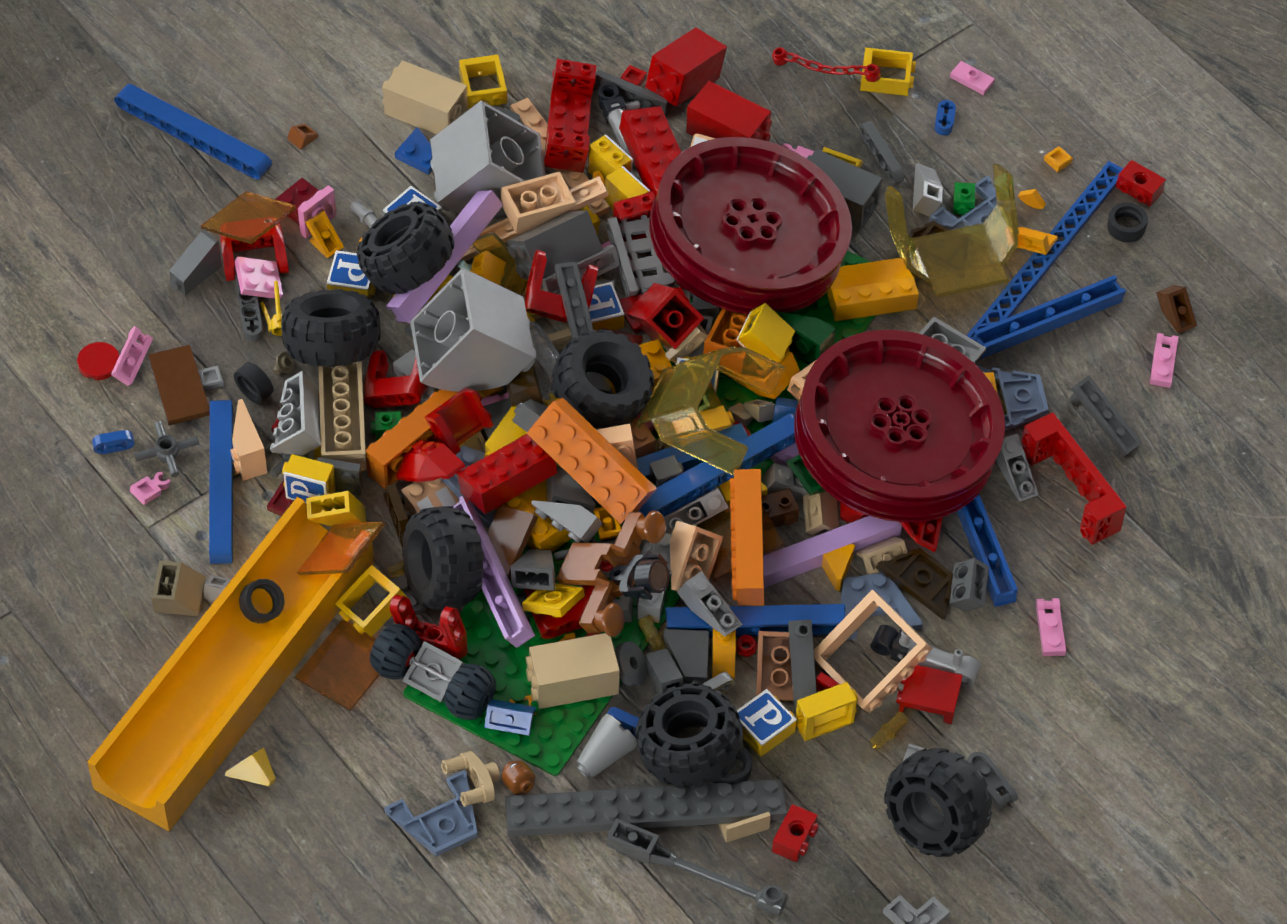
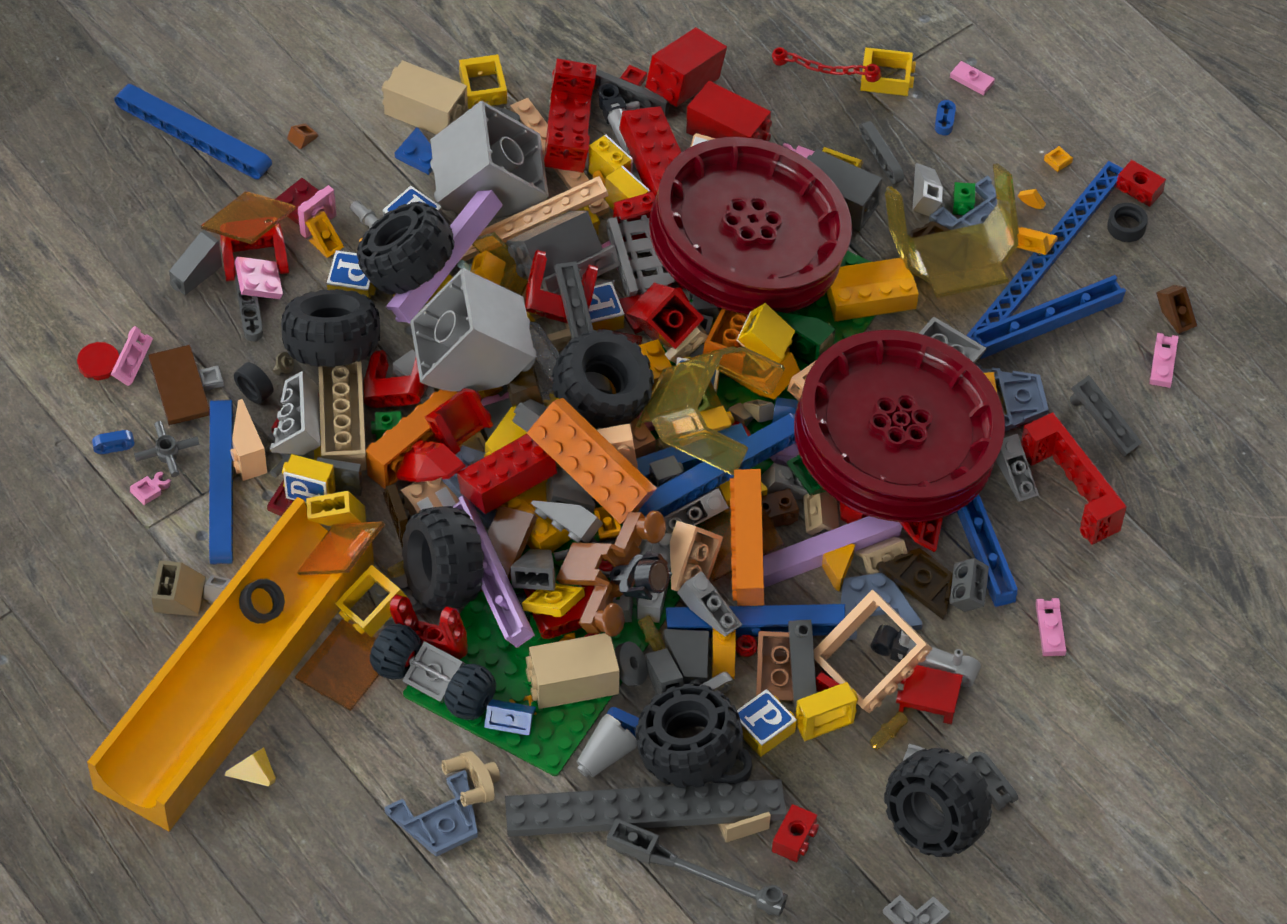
(274, 324): yellow plant -> none
(518, 777): dark orange head -> none
(536, 201): light nougat slope -> none

